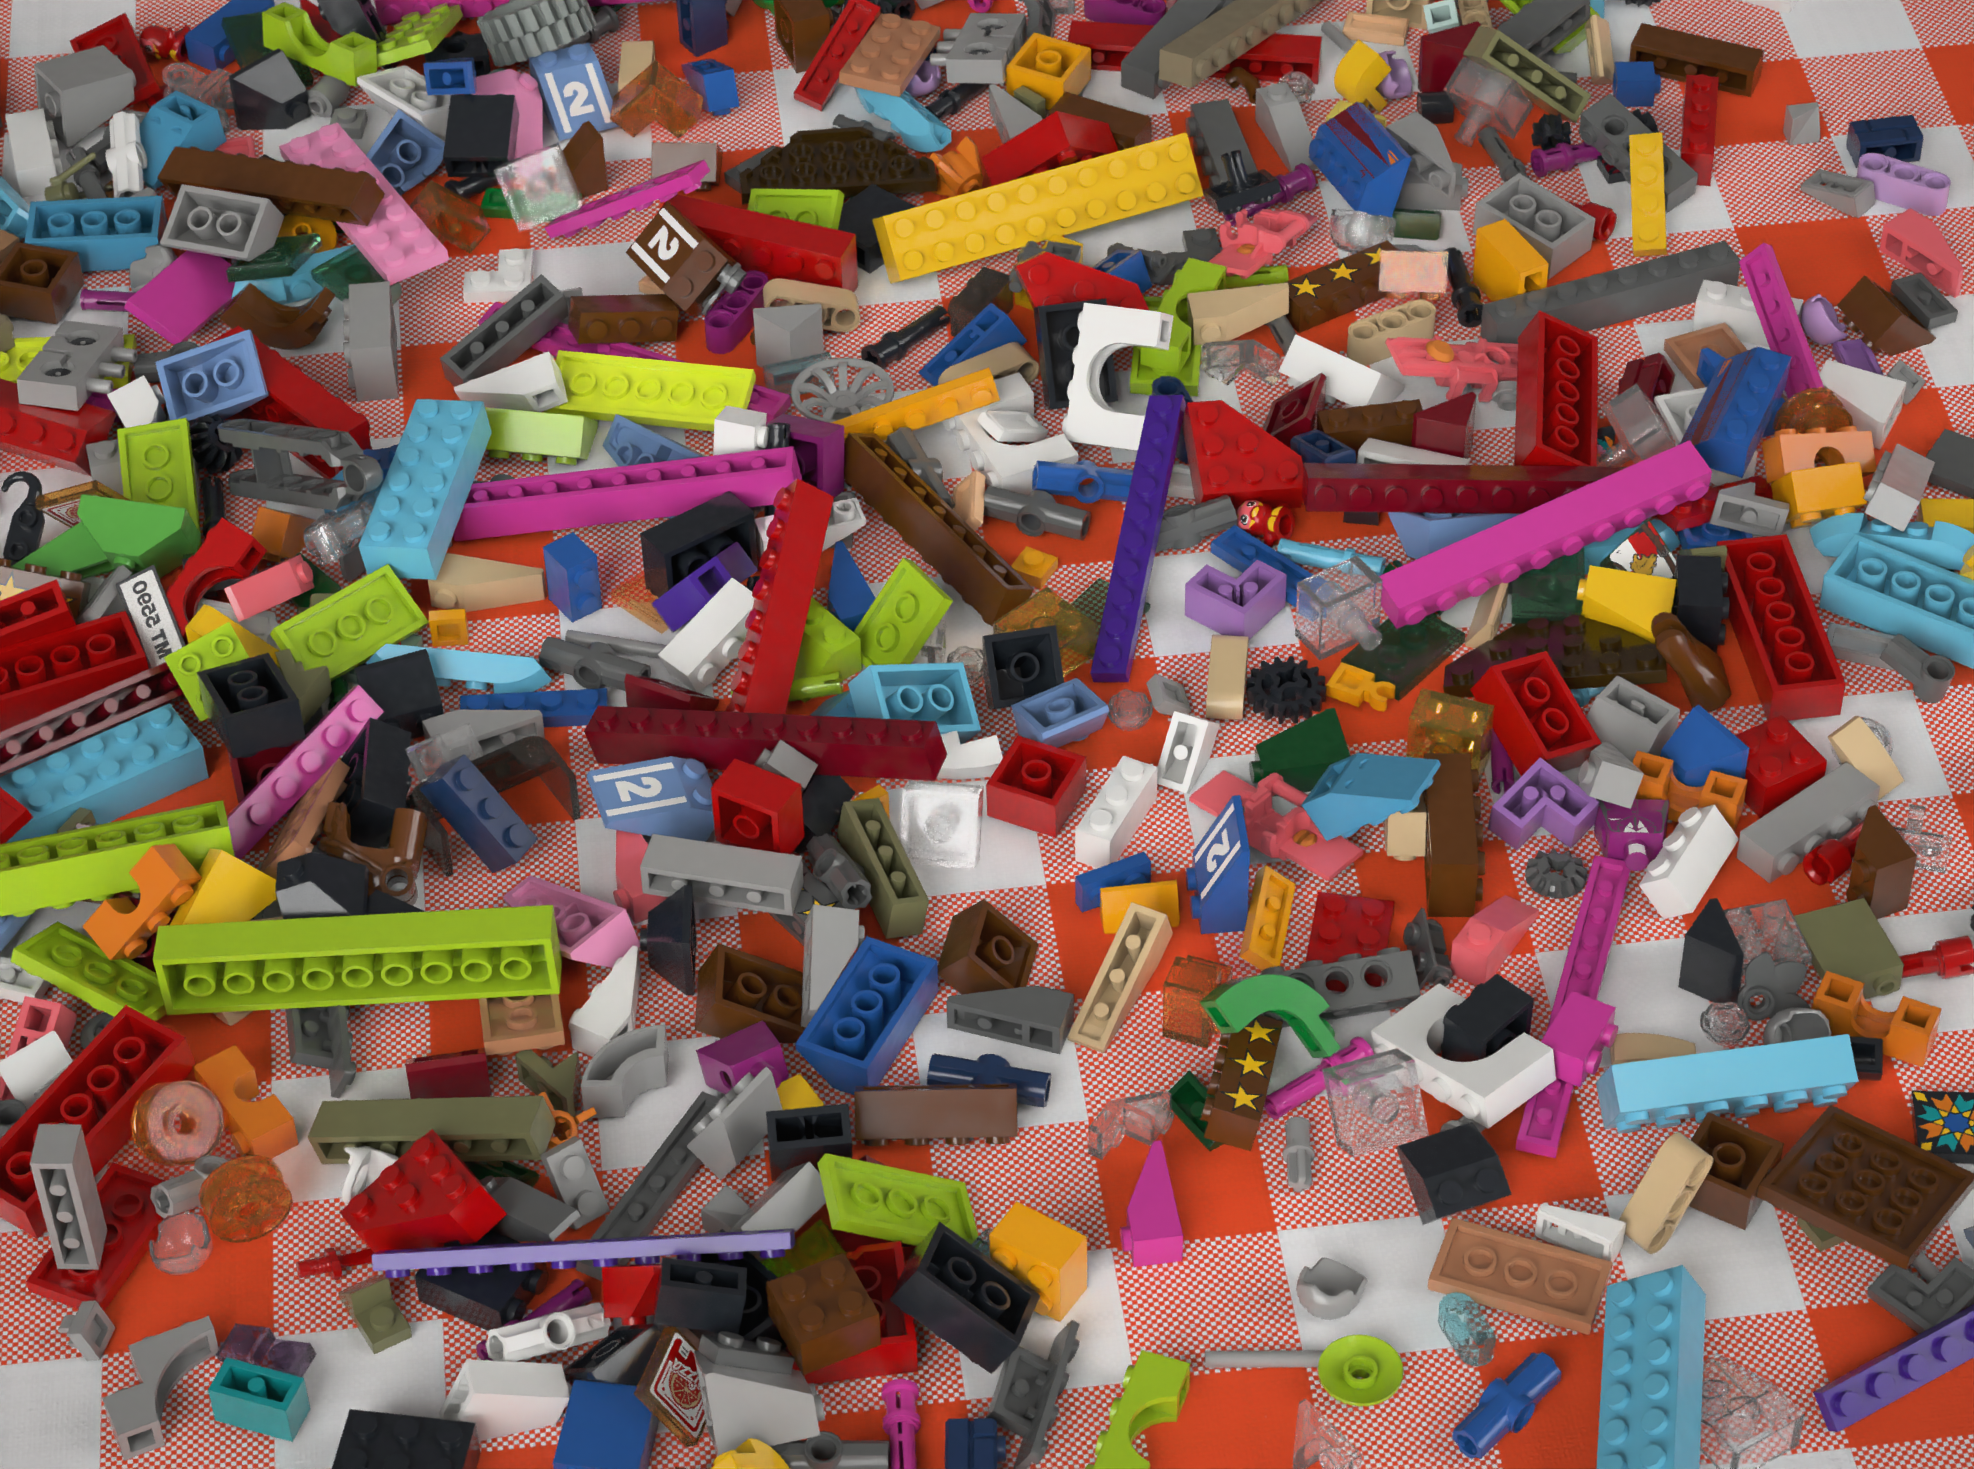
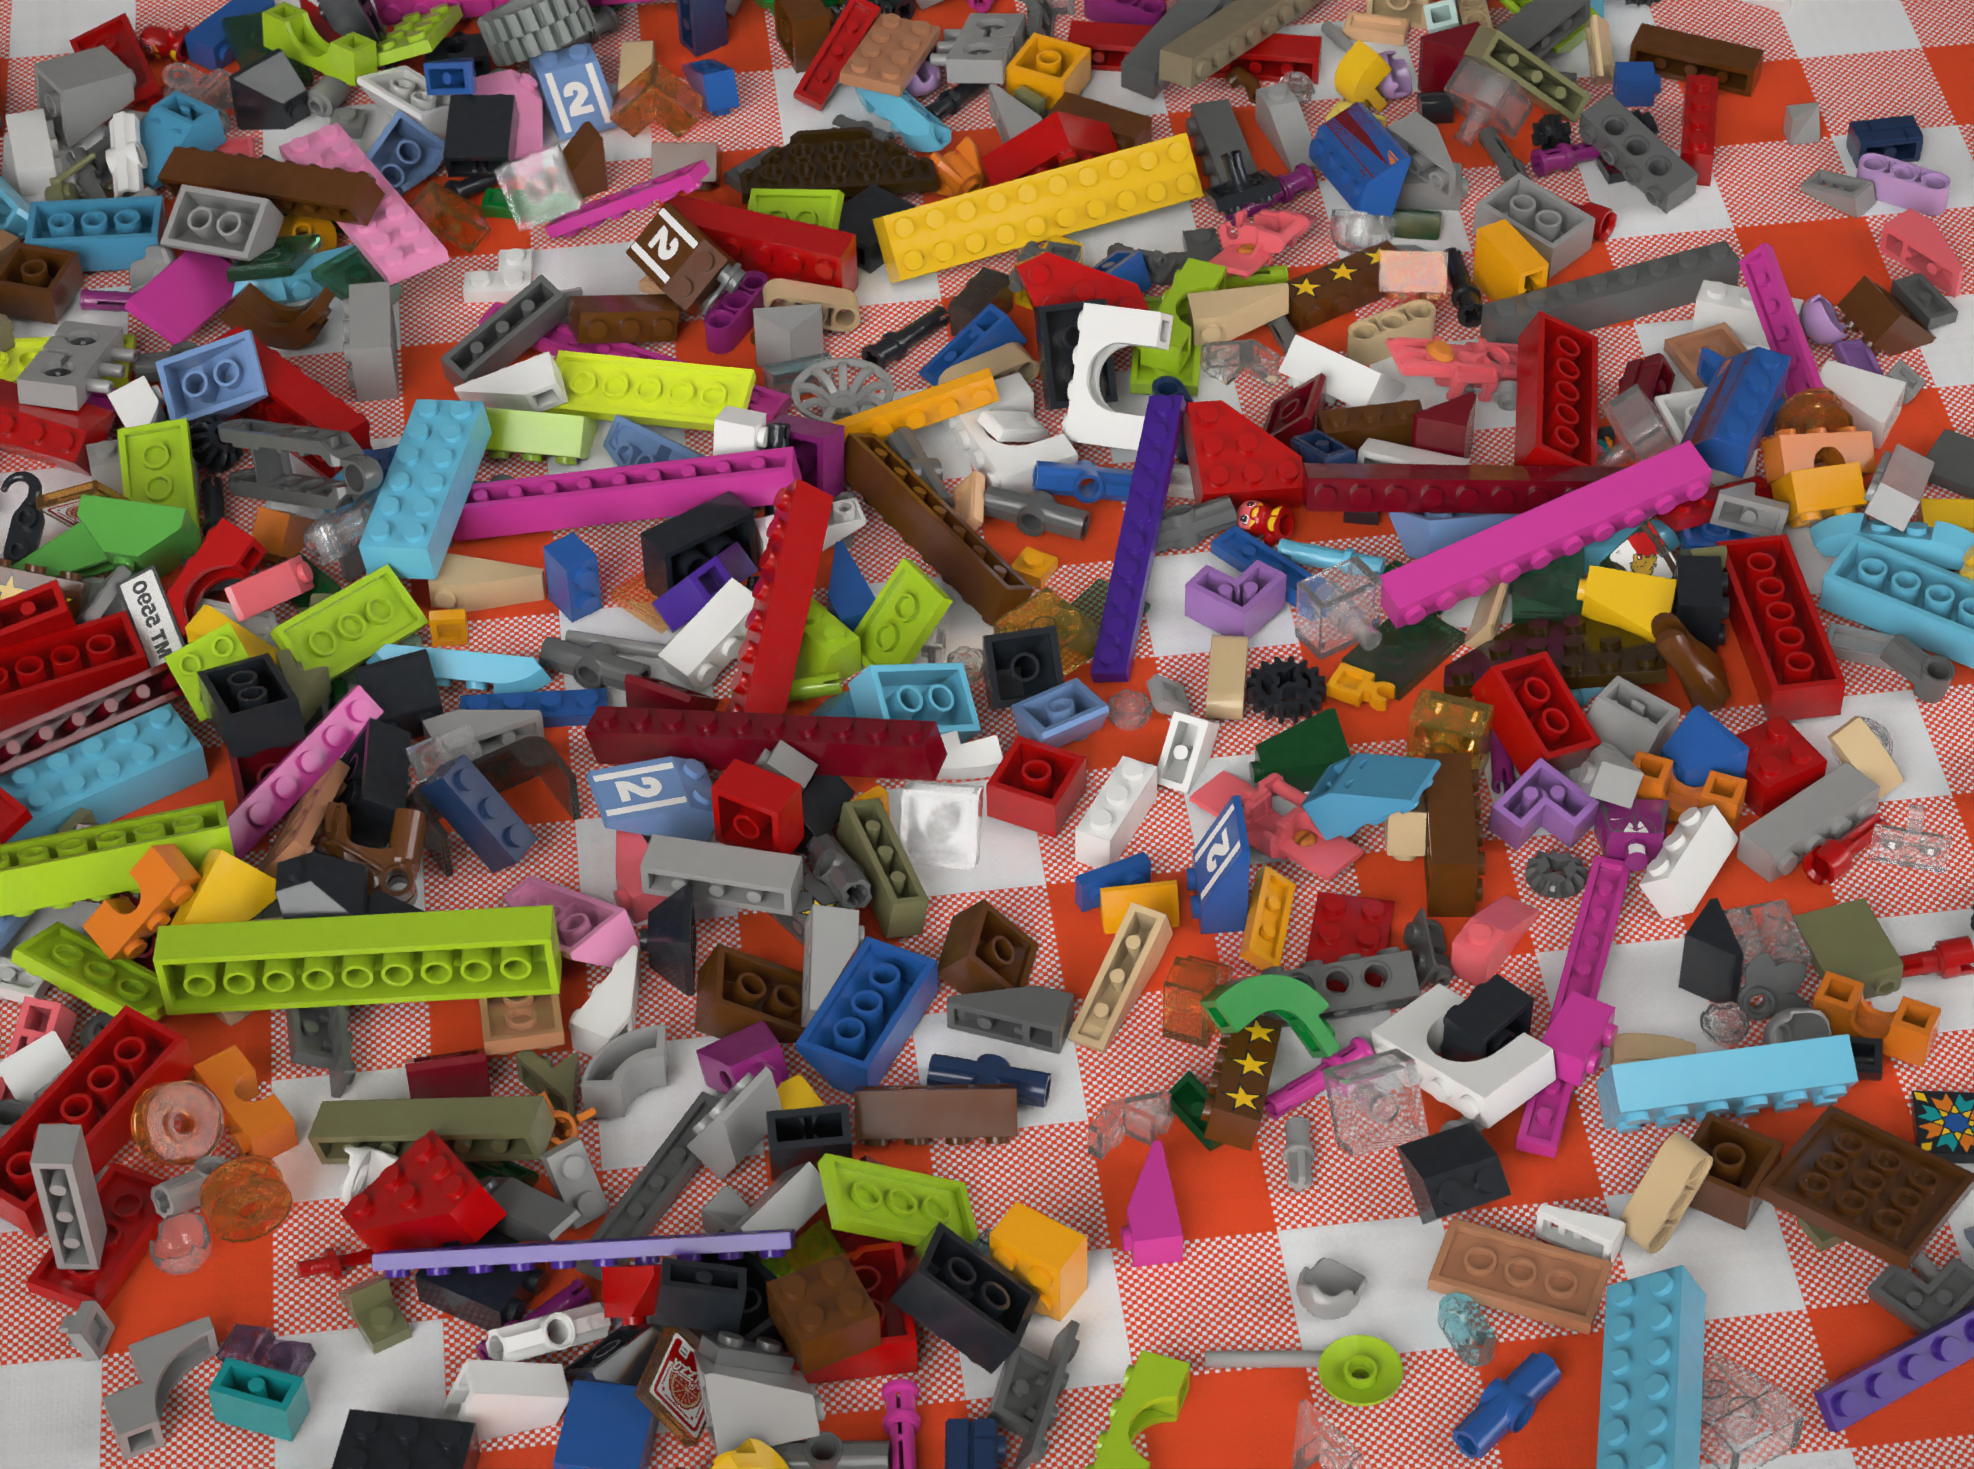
(1648, 194): yellow plate -> none
(1881, 866): reddish brown slope -> none

